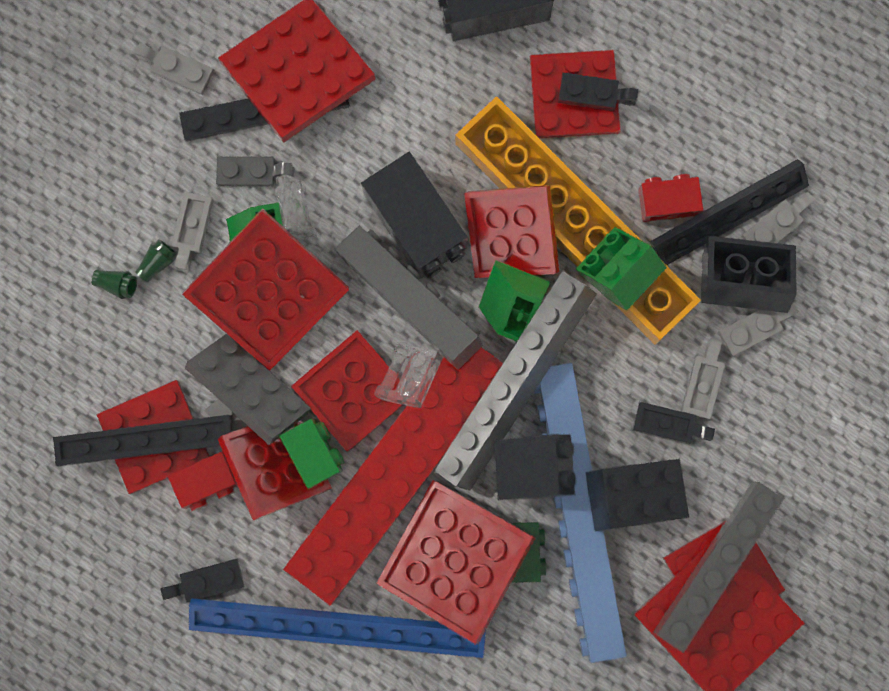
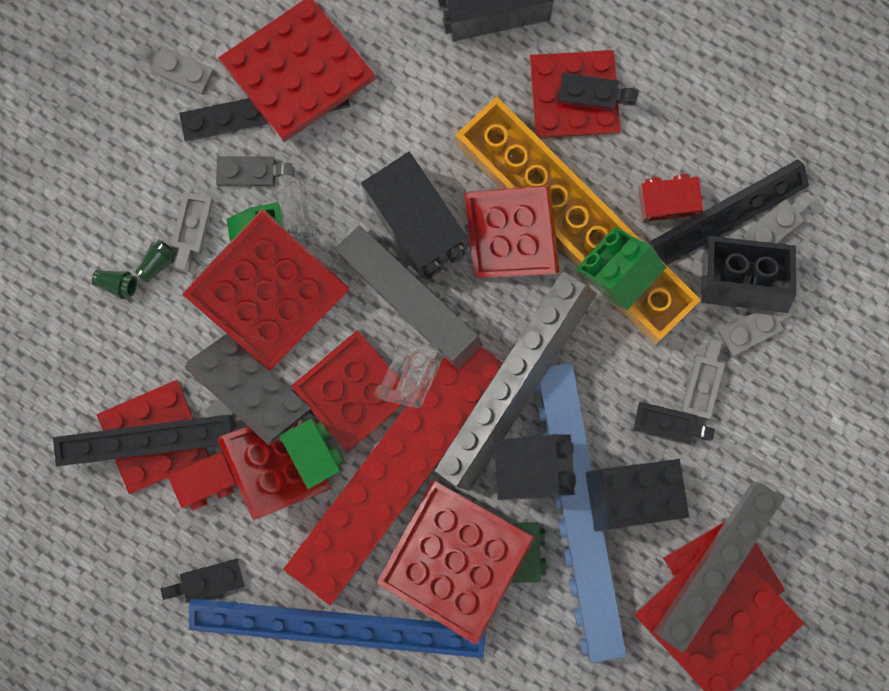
(511, 299): green slope -> none

